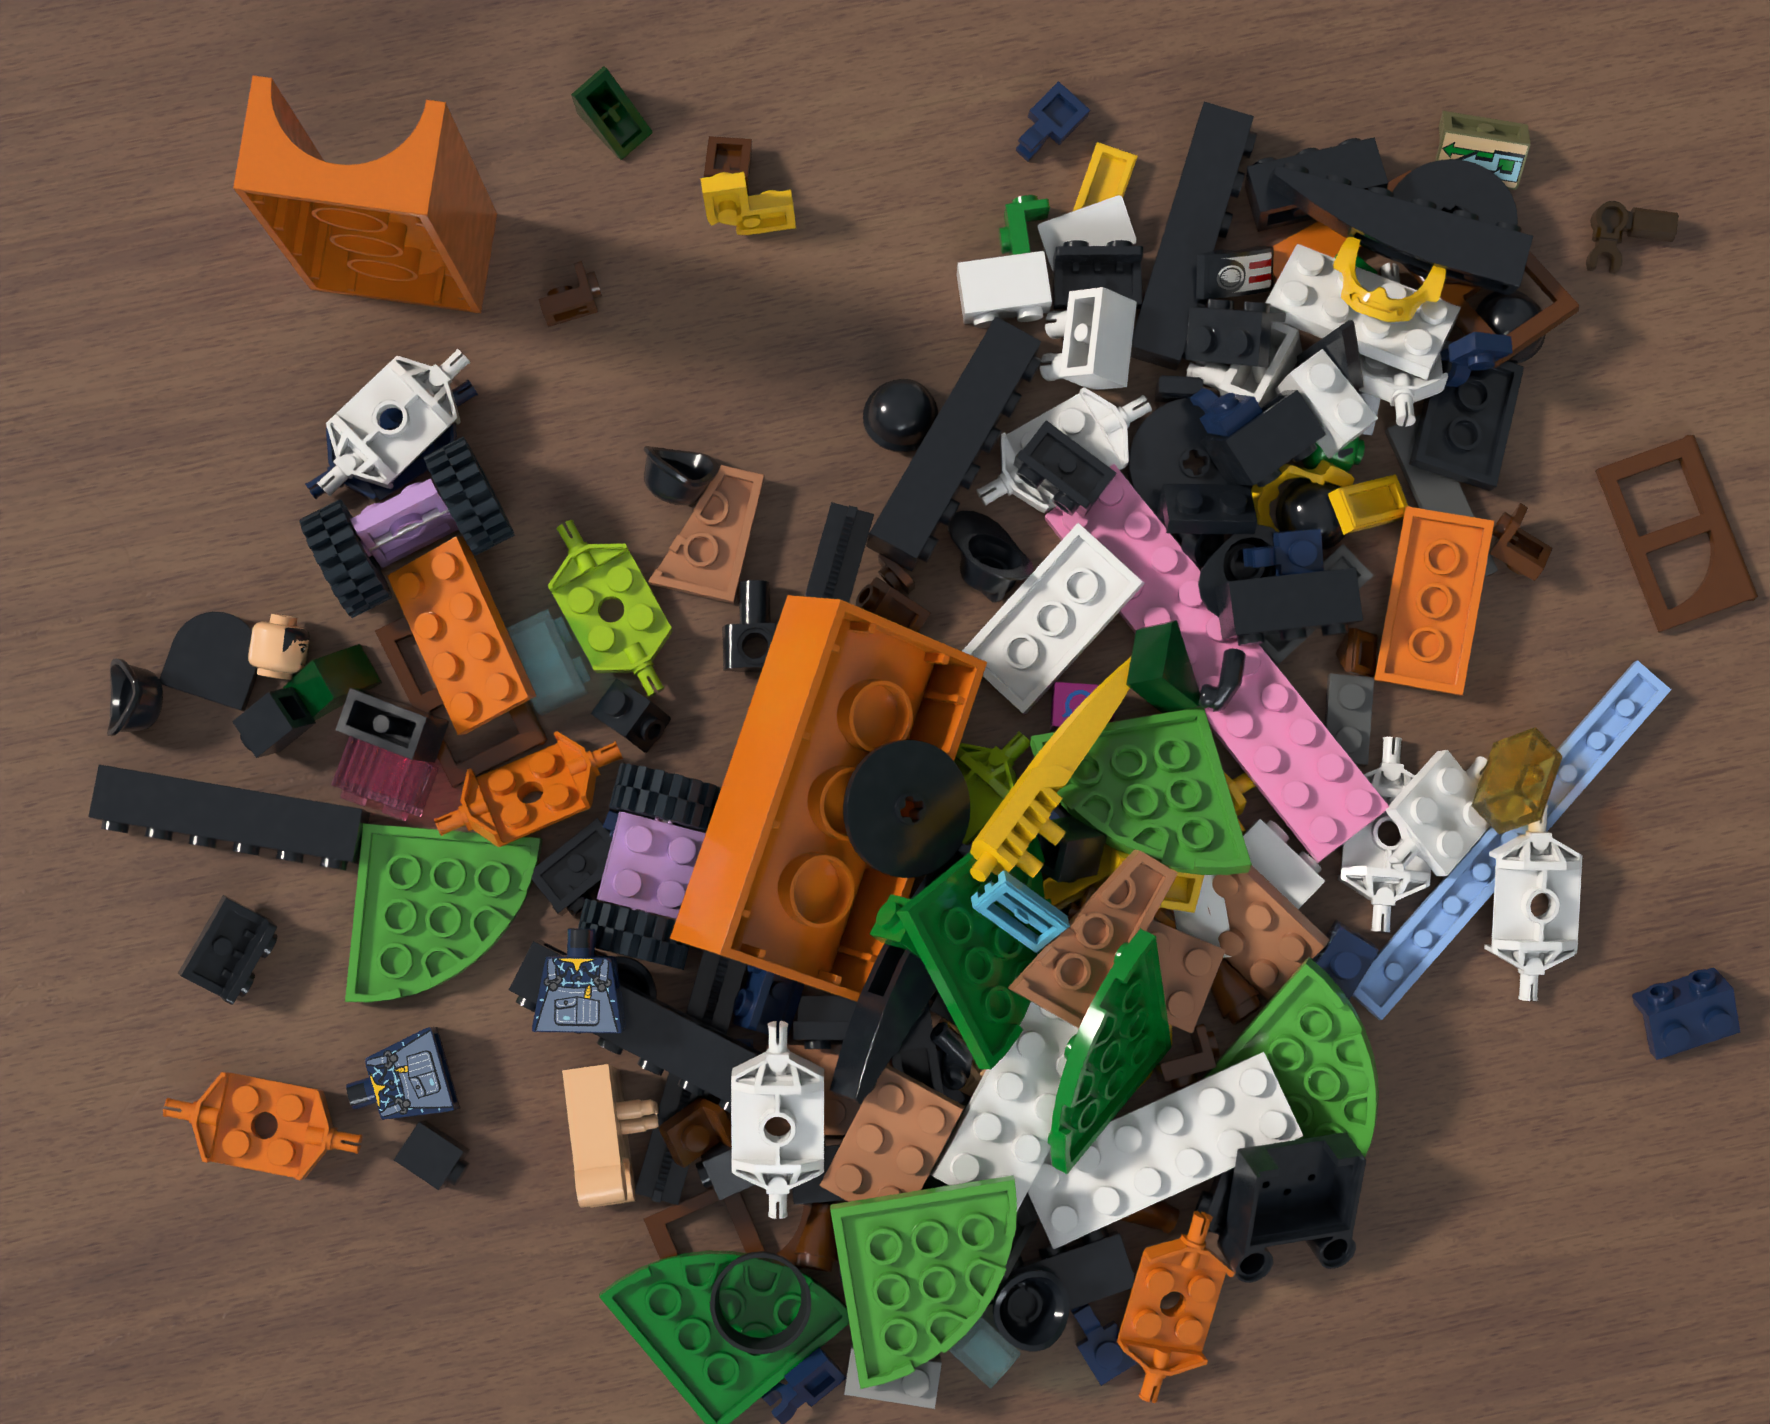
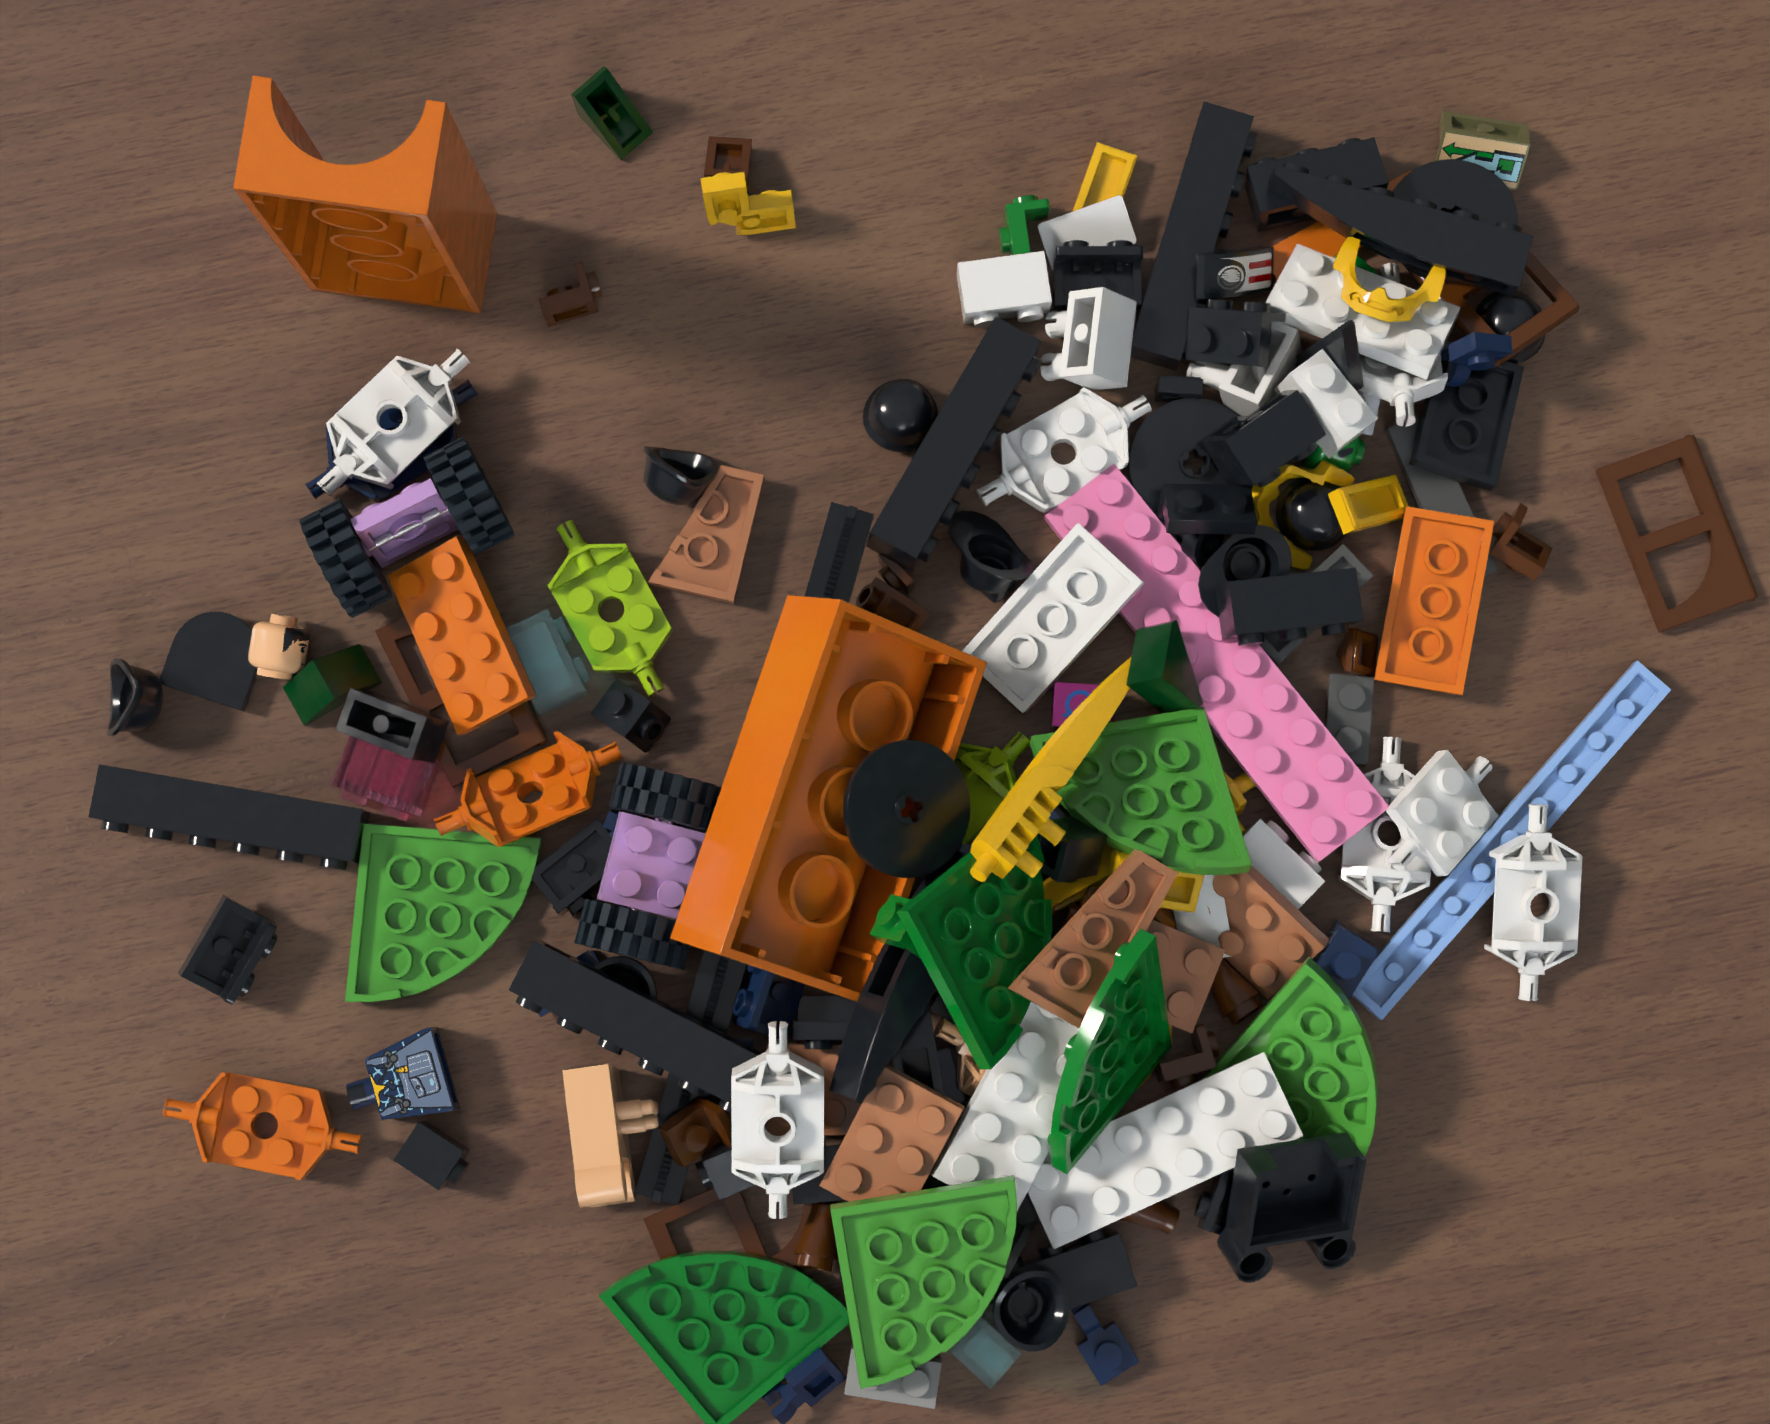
(273, 722): black brick -> none
(580, 990): torso -> none
(754, 622): black piece -> none
(766, 1344): black tyre -> none
(956, 1056): black arm -> none
(1026, 906): medium azure tile -> none
(1054, 117): dark blue plate -> none
(1063, 470): black bracket -> none
(1172, 1338): orange plate -> none
(1226, 413): dark blue plate -> none
(1228, 684): black arm -> none
(1292, 553): dark blue plate -> none
(1517, 781): clear yellow brick -> none
(1613, 219): dark brown bar -> none
(1687, 1012): dark blue bracket -> none

